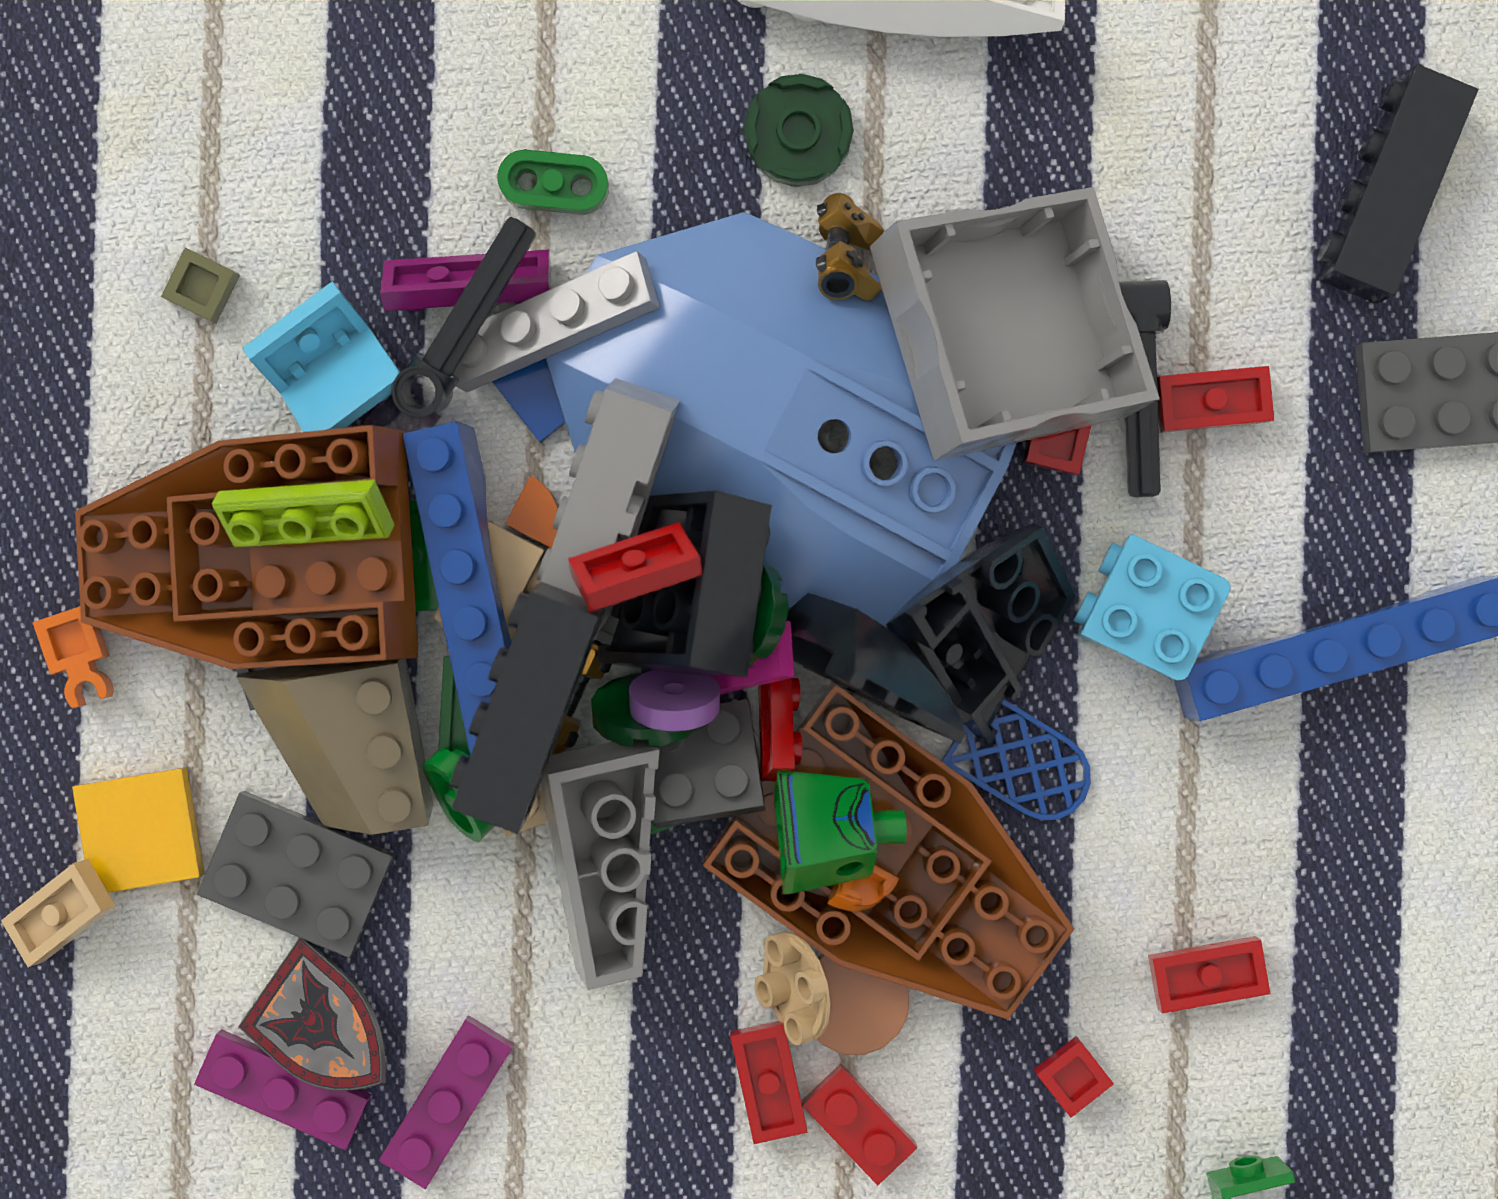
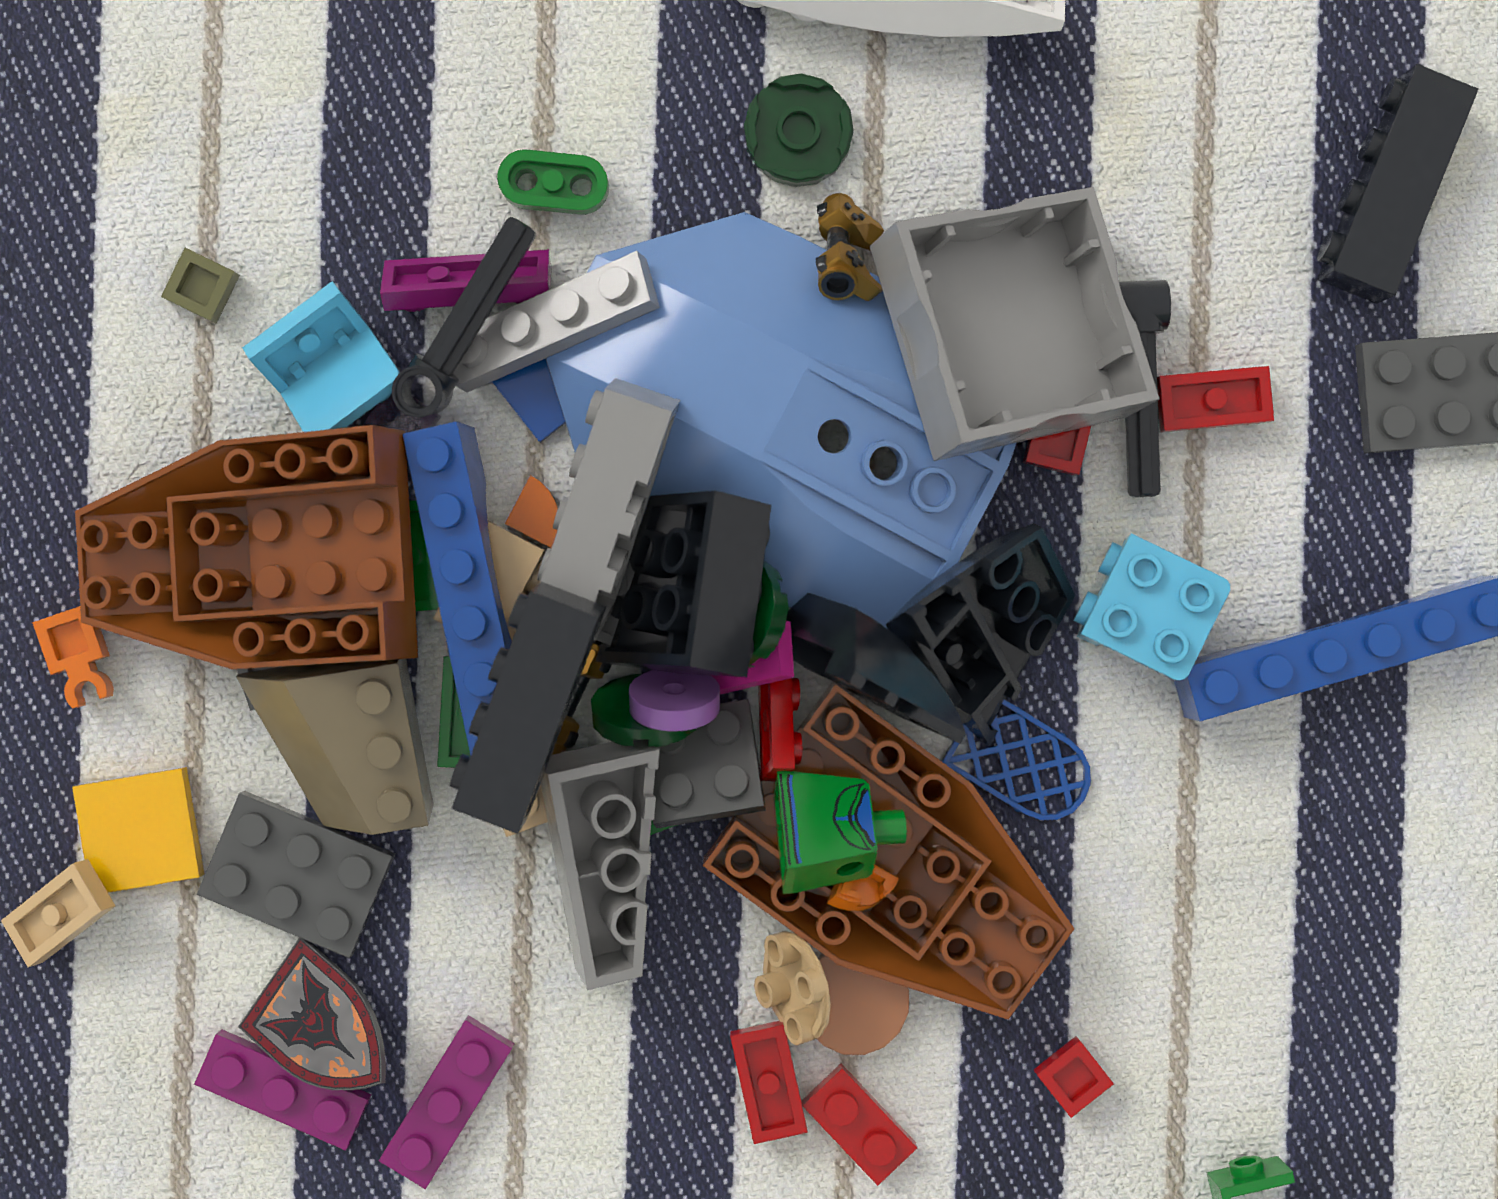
(304, 514): lime tile -> none
(439, 772): green plate -> none
(635, 566): red plate -> none
(1209, 974): red plate -> none

